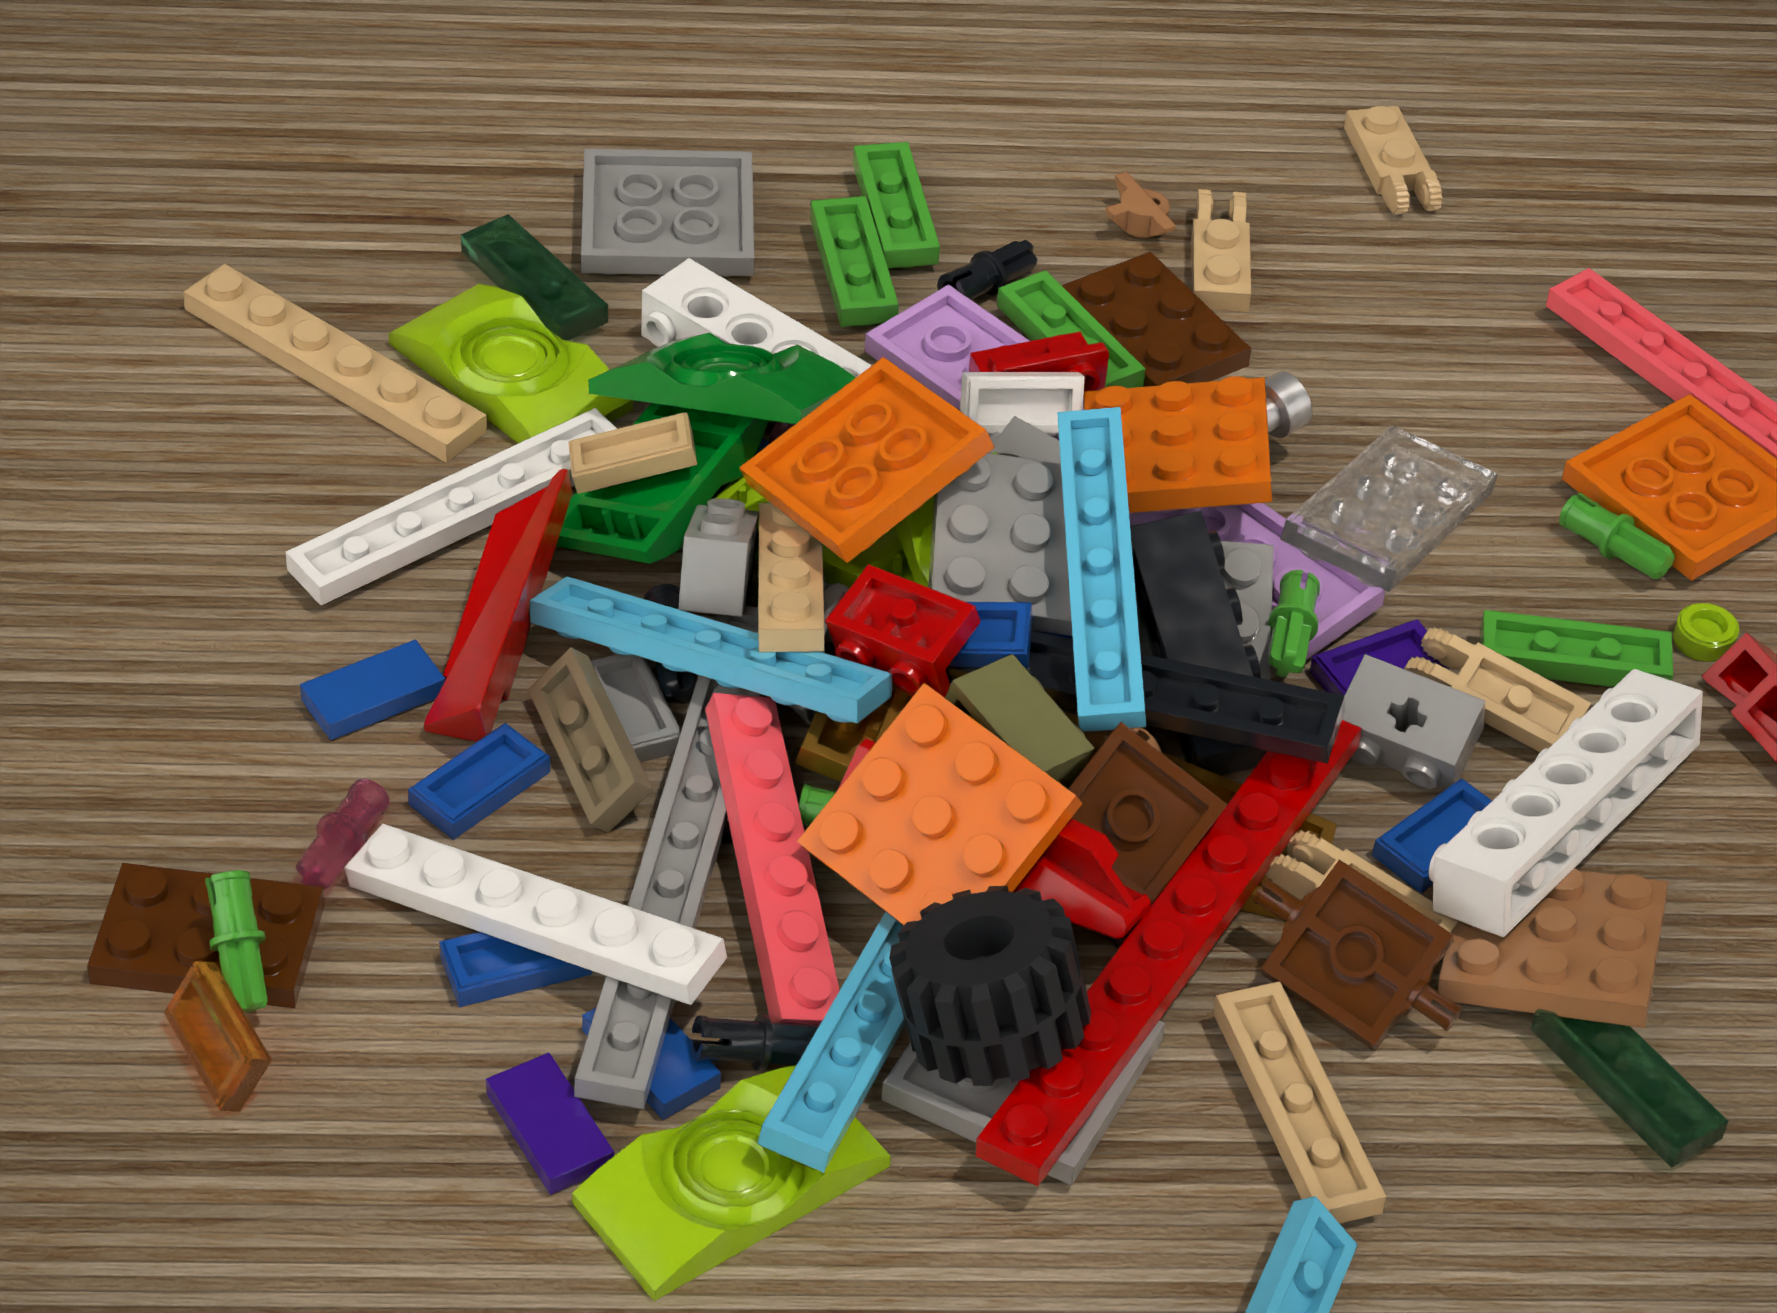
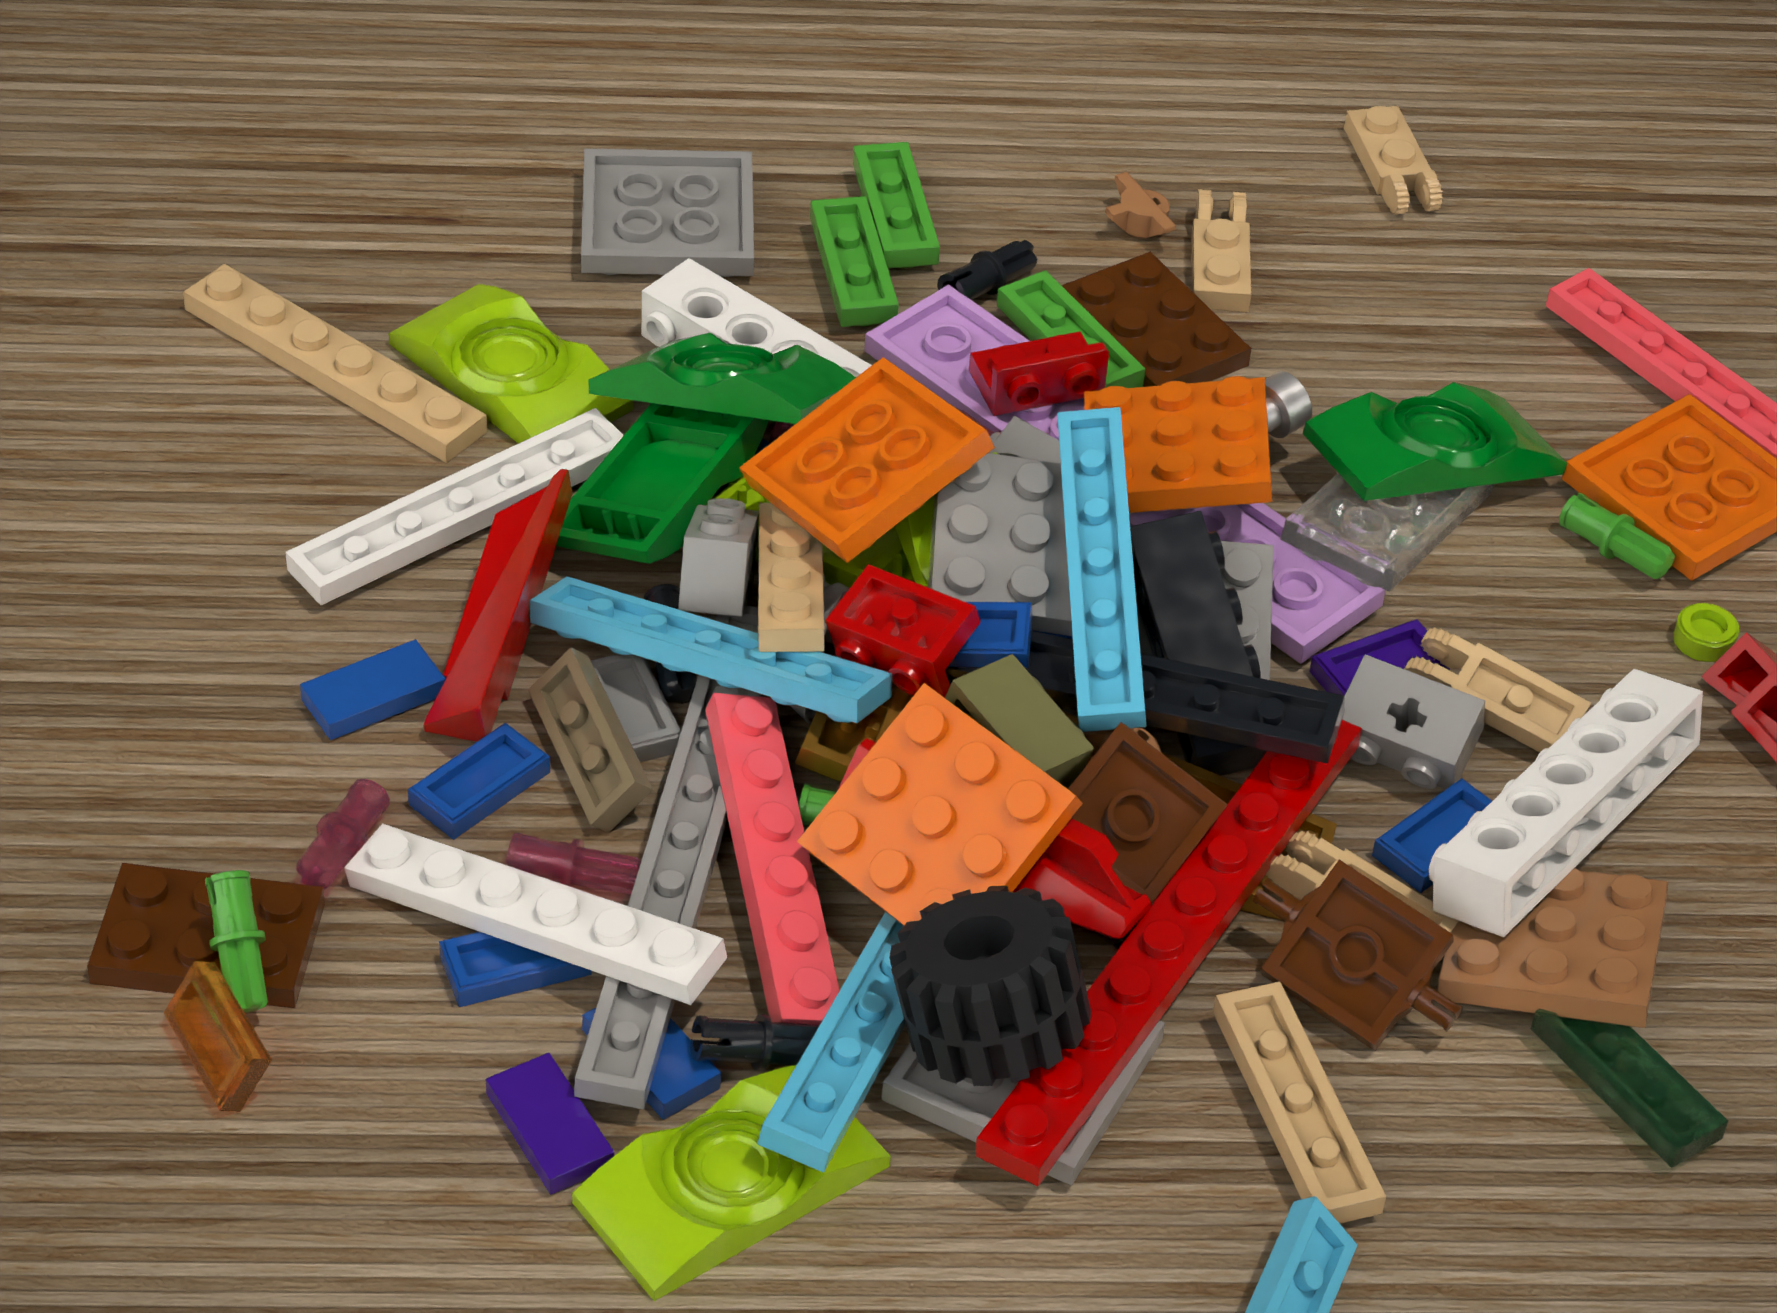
(529, 269): clear green plate -> none
(573, 863): none -> clear pink axle
(632, 453): tan tile -> none
(1032, 396): white tile -> none
(1293, 623): bright green axle -> none
(1430, 443): none -> green slope
(1577, 648): bright green plate -> none

